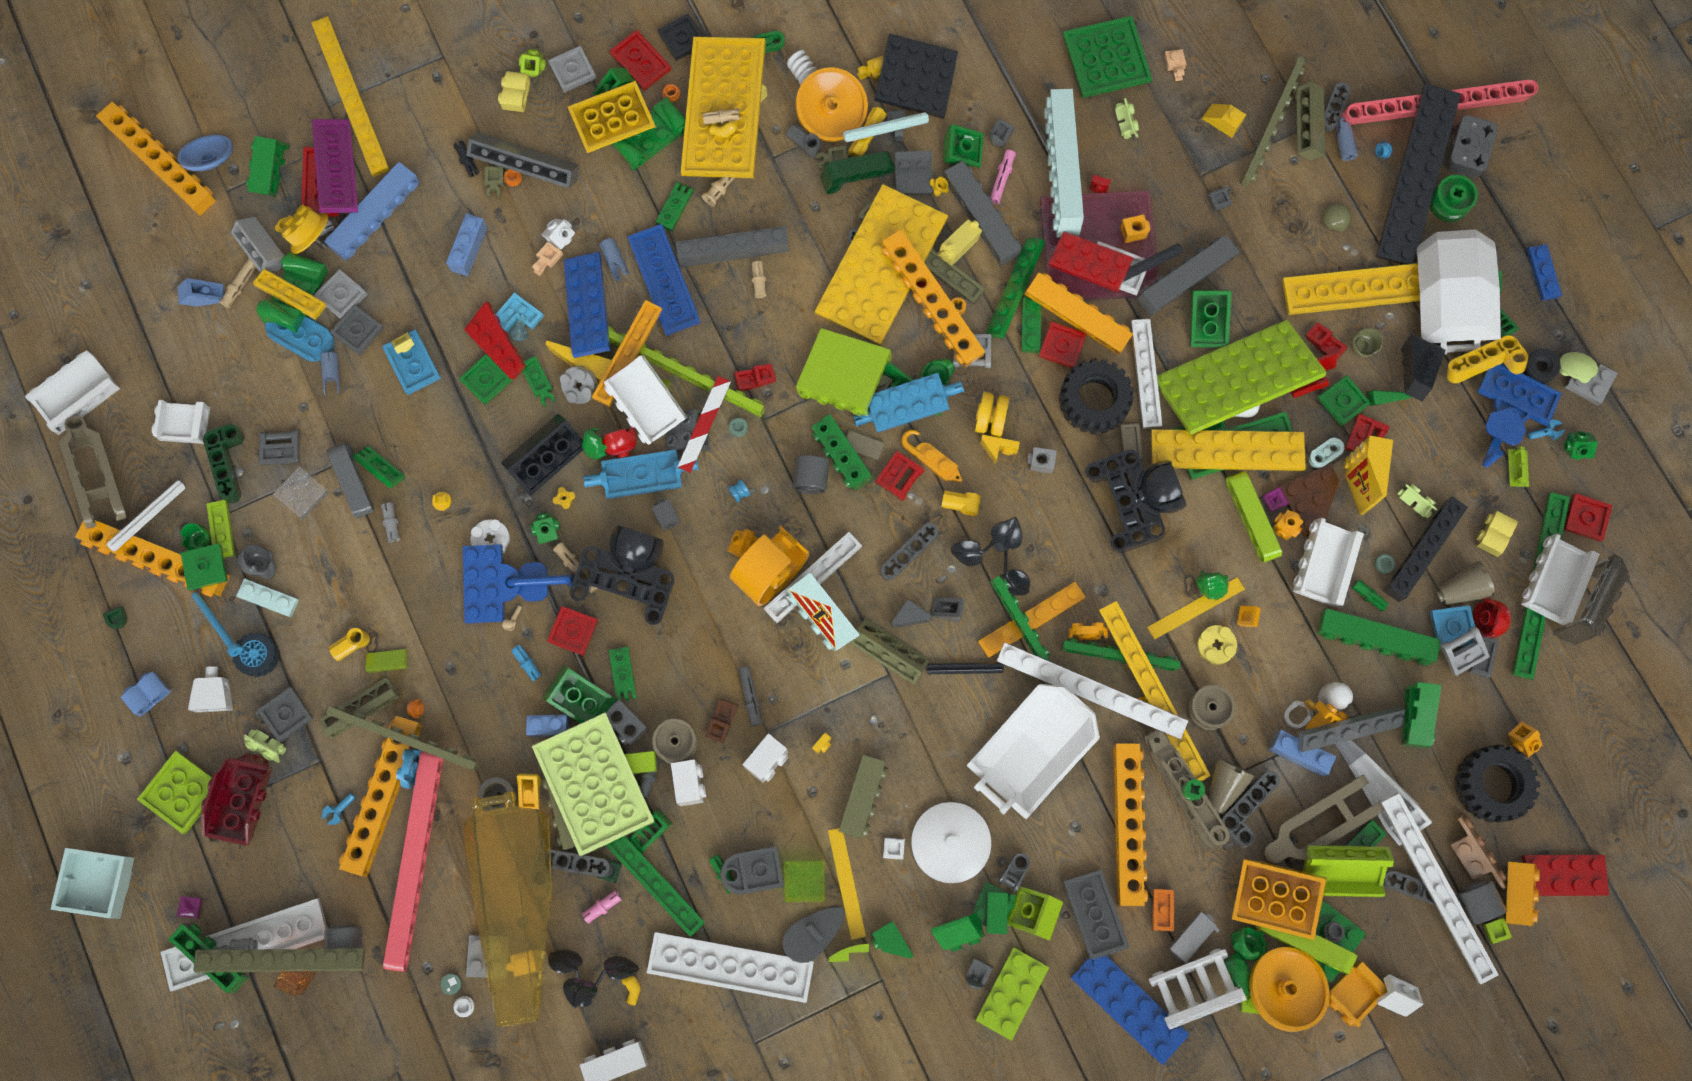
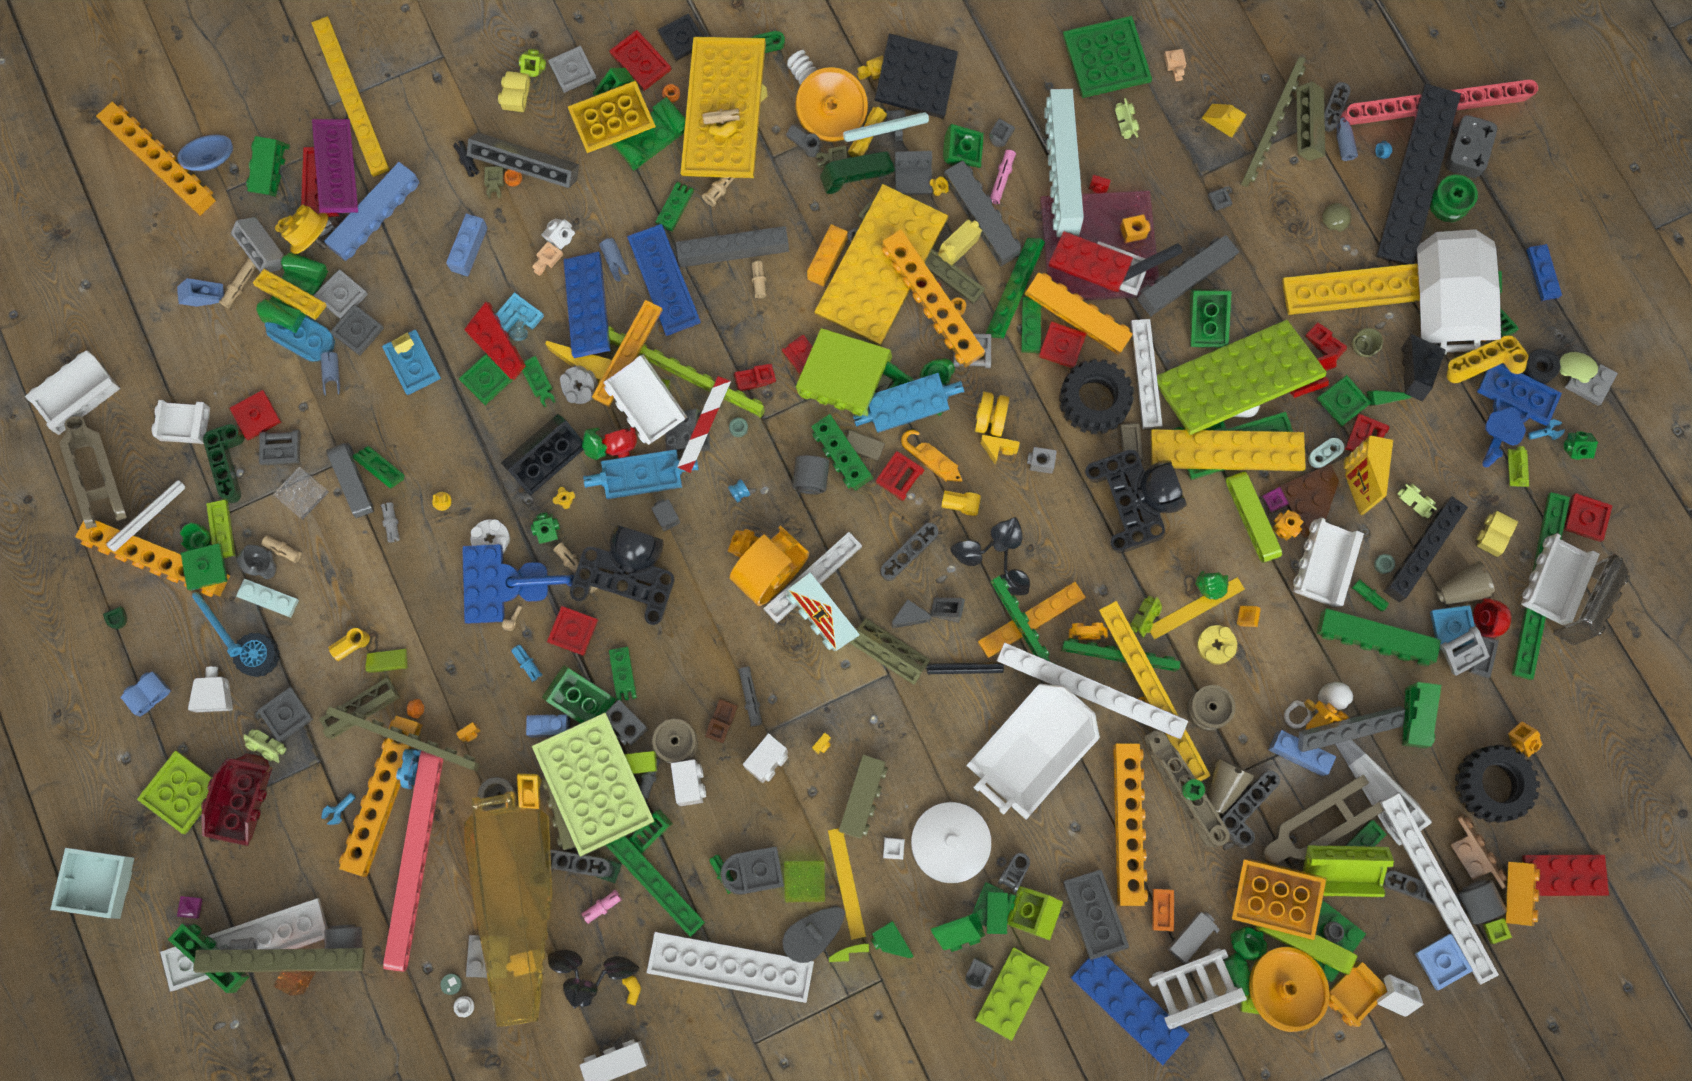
(255, 415): none -> red plate
(281, 548): none -> tan pin
(468, 733): none -> light orange plate
(798, 353): none -> red plate
(827, 255): none -> light orange brick
(1151, 609): none -> lime hinge
(1443, 962): none -> light blue plate

